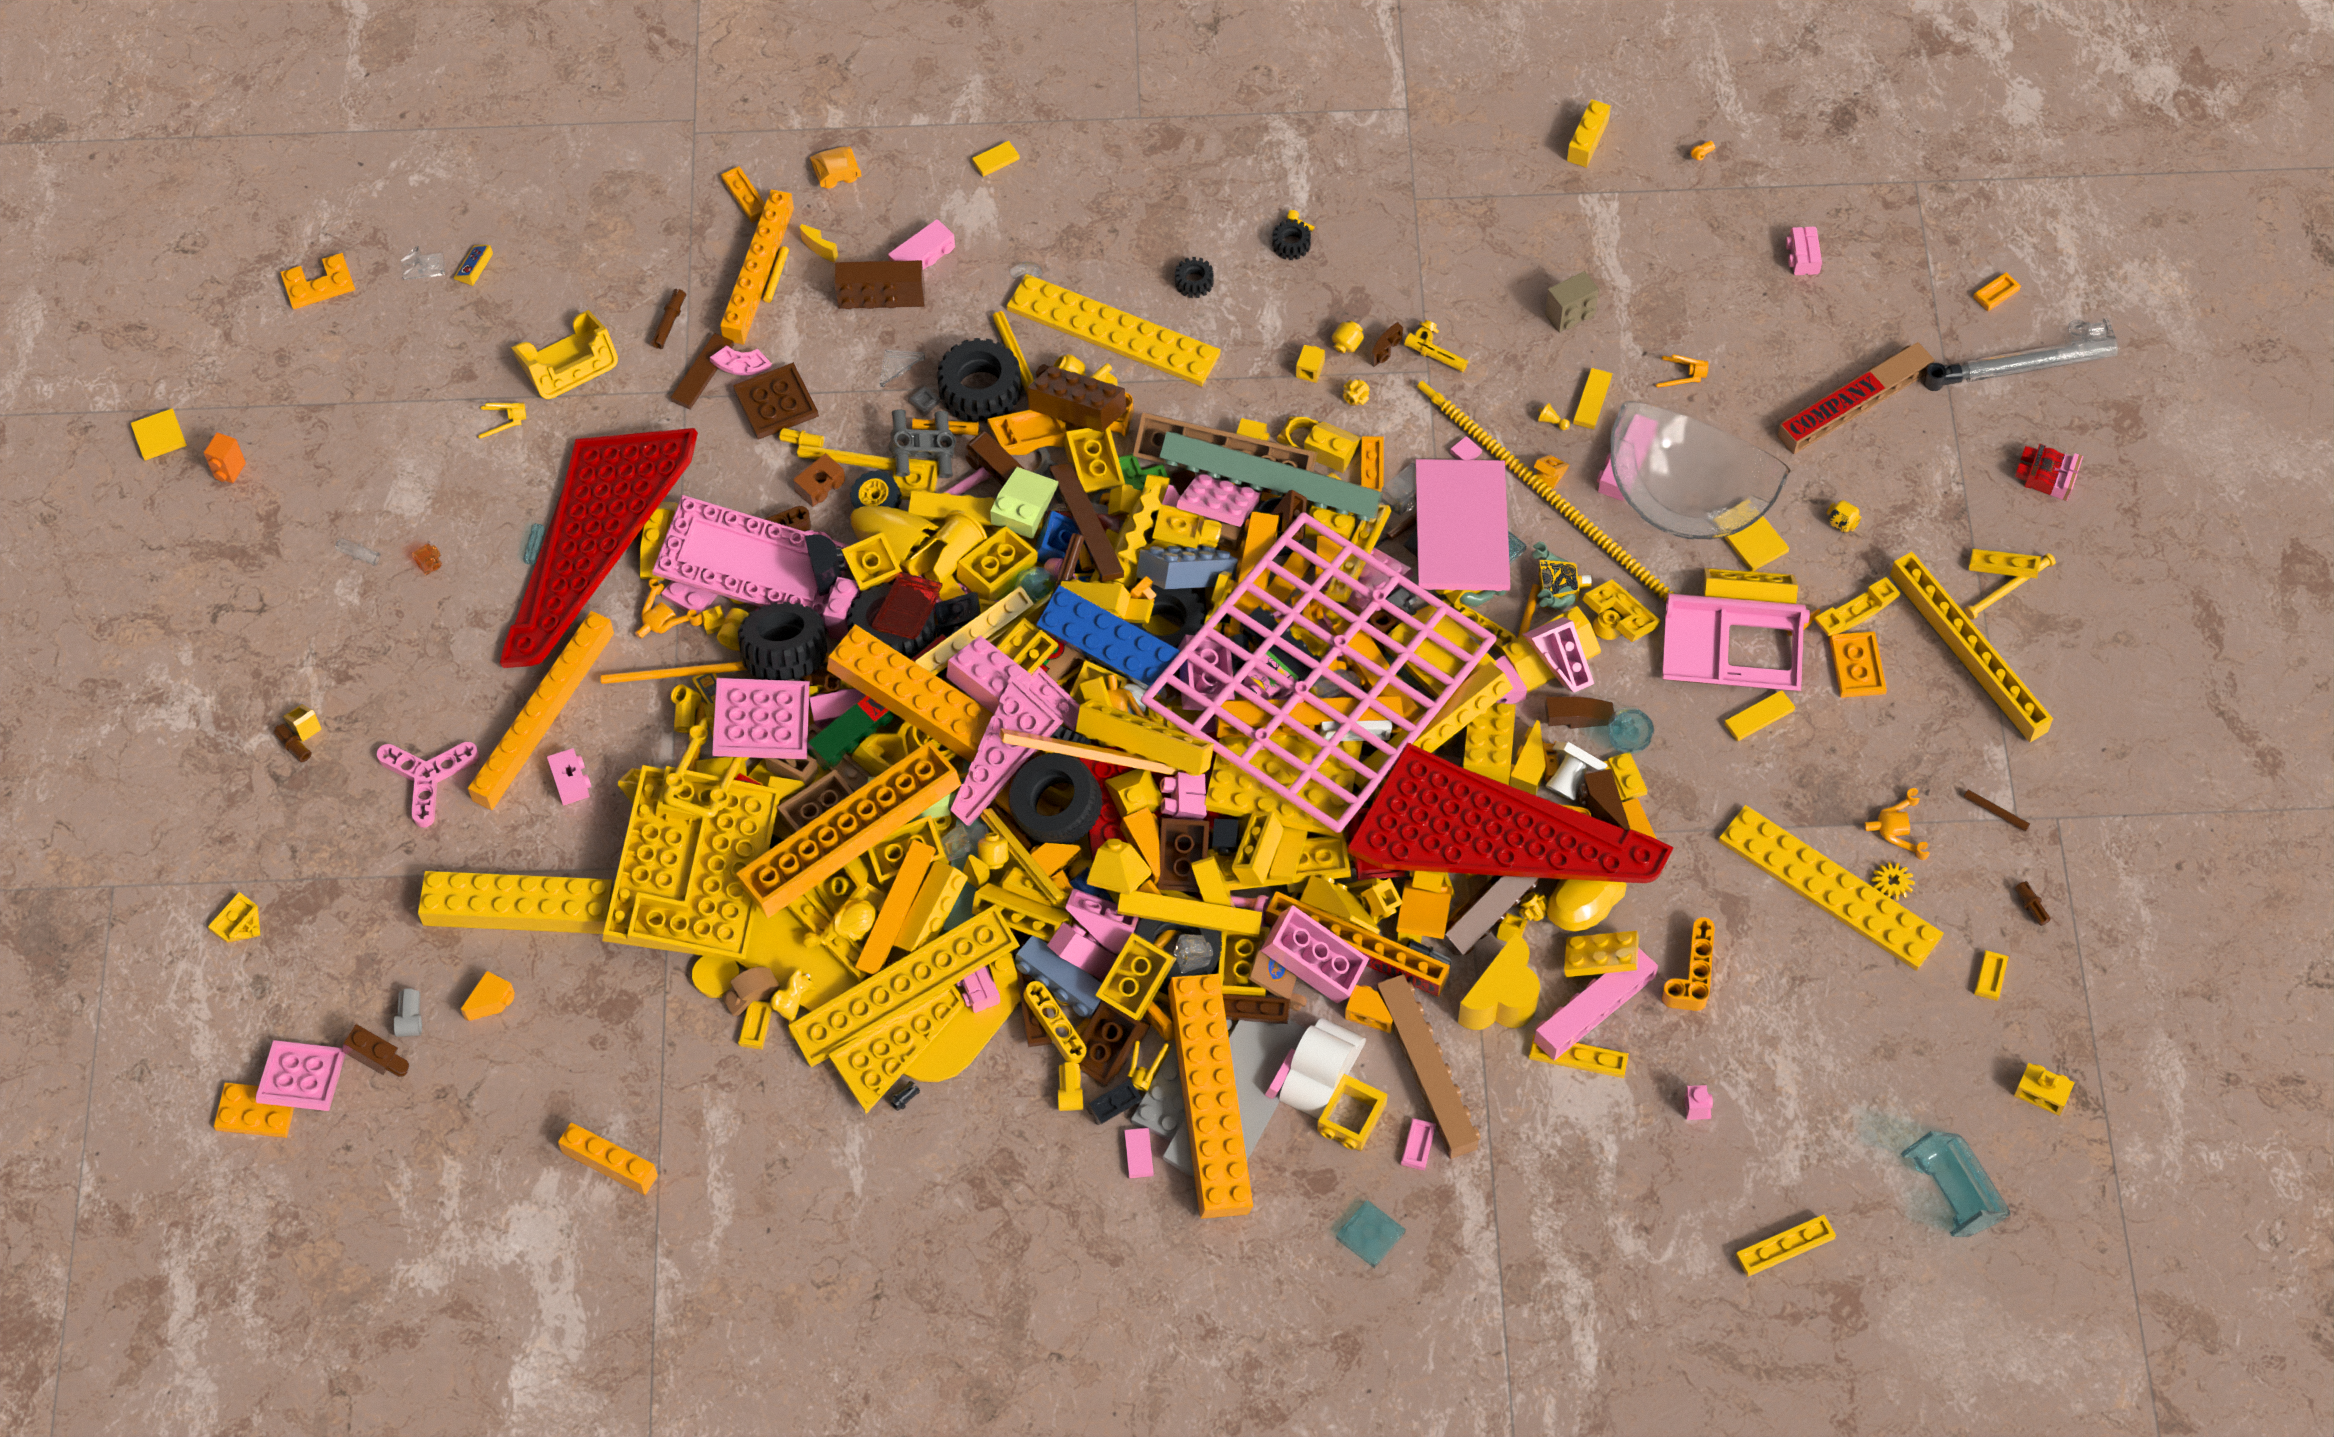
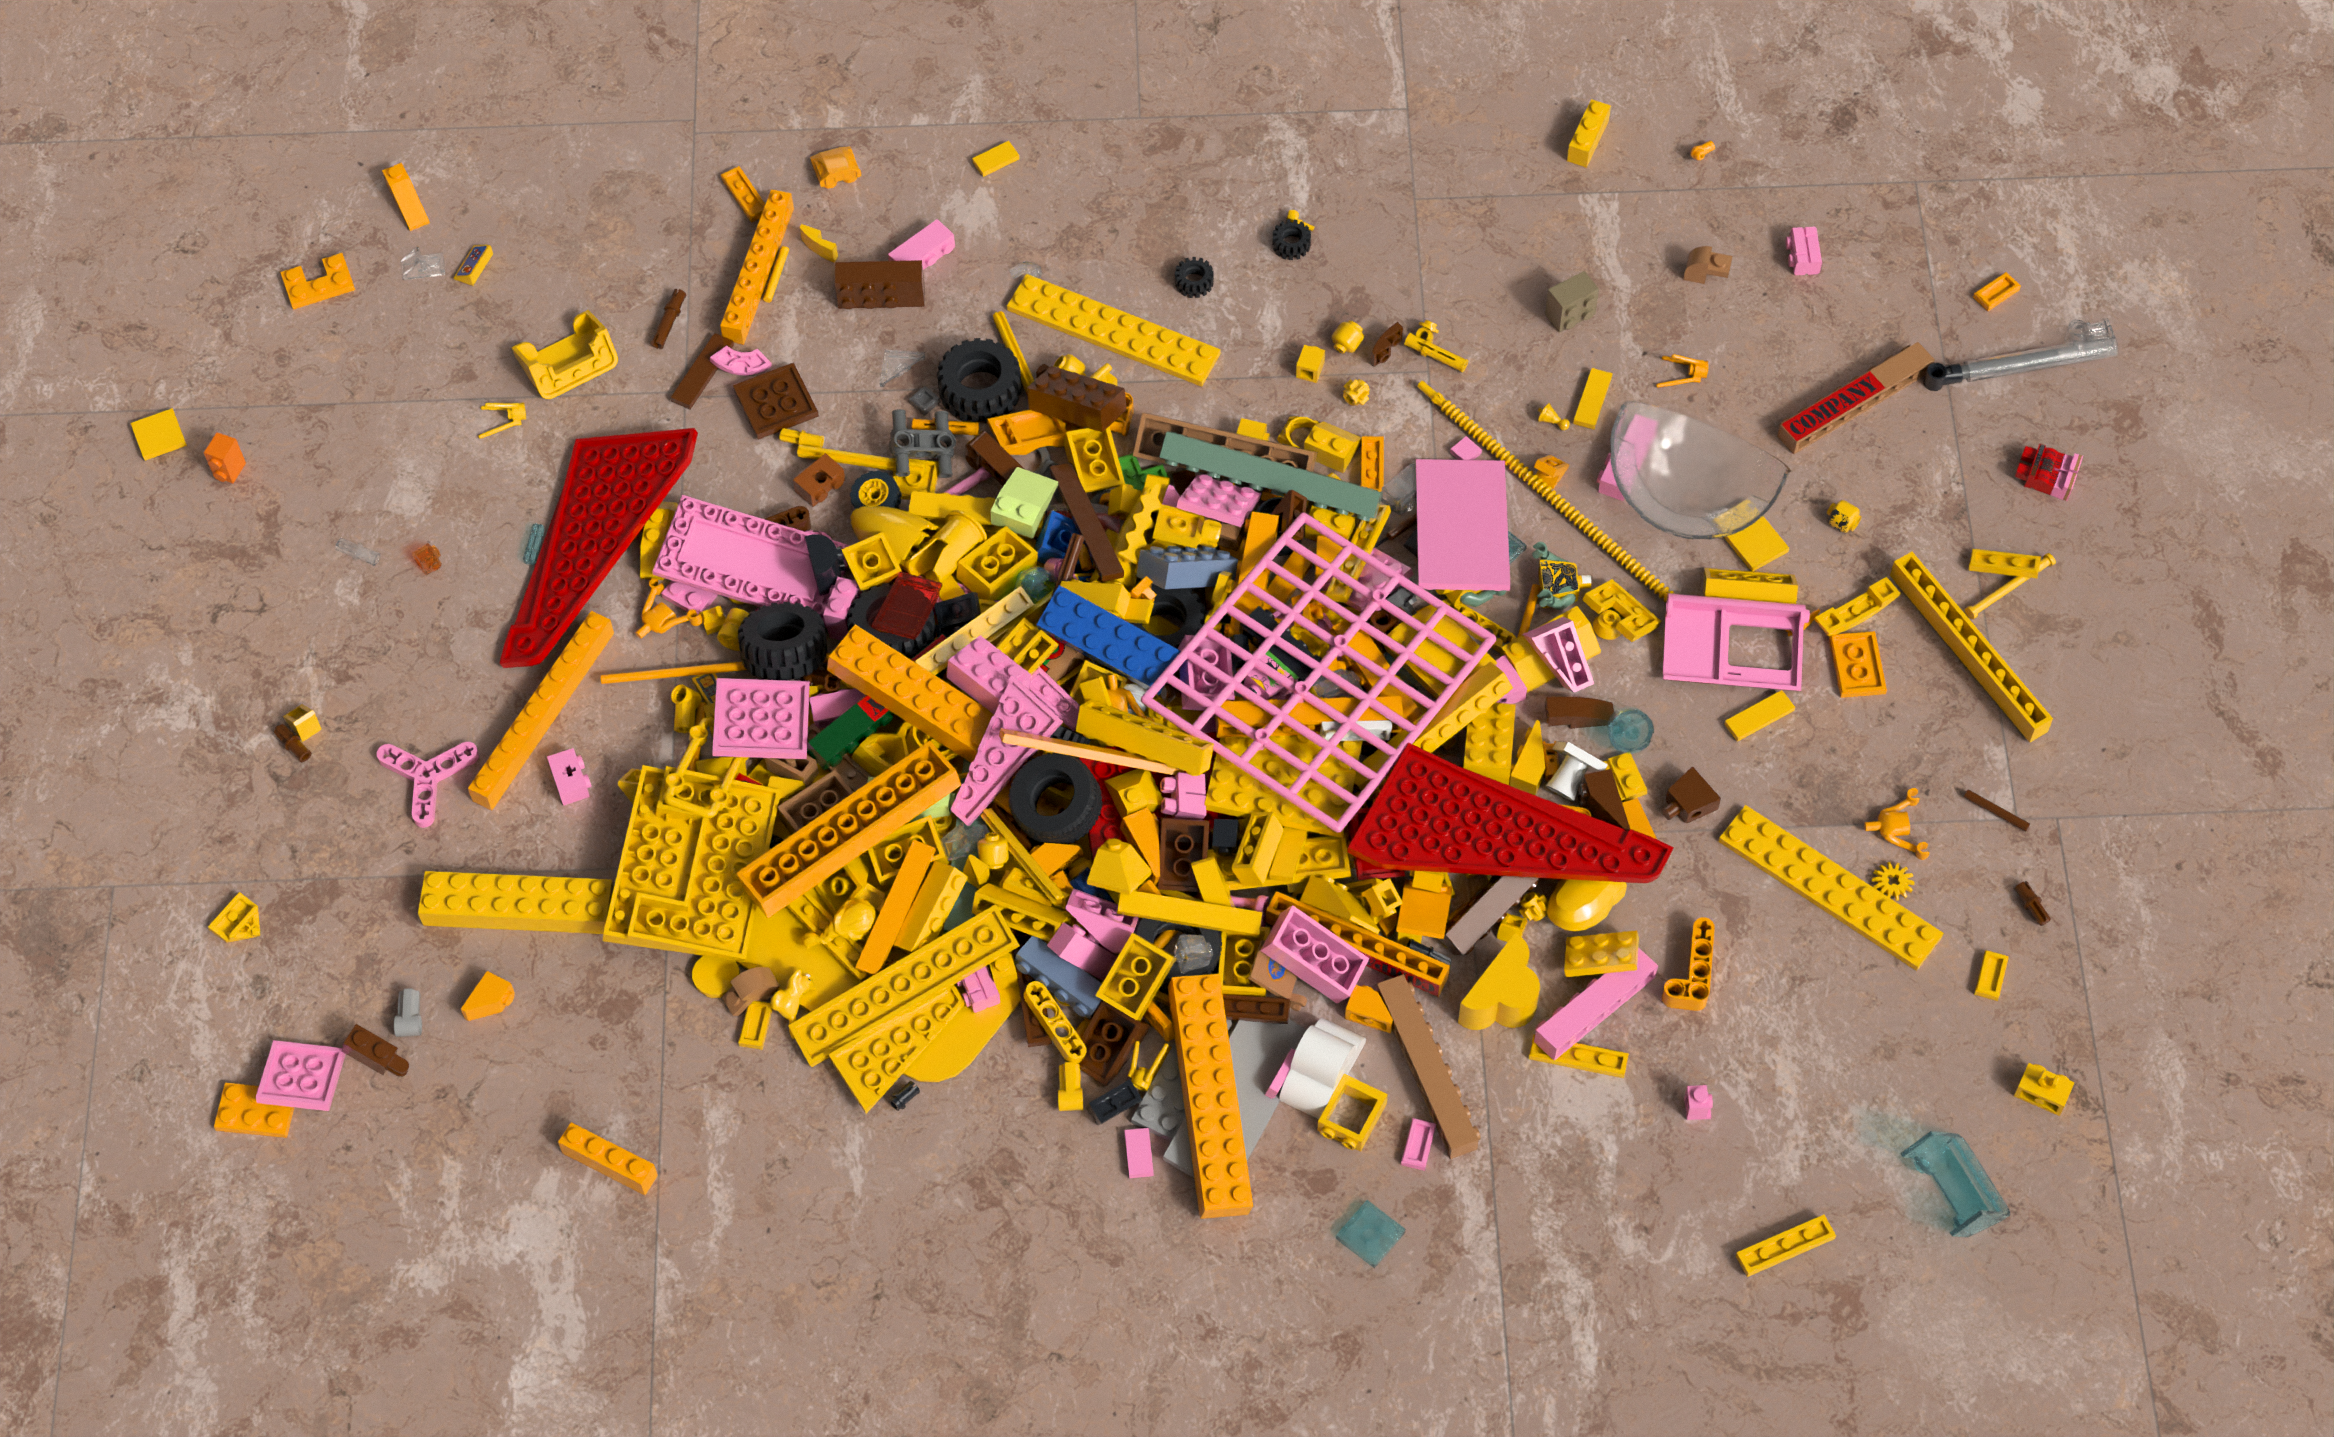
(405, 196): none -> light orange slope
(1388, 924): none -> light orange tile
(1690, 798): none -> reddish brown torso
(1703, 262): none -> medium nougat brick

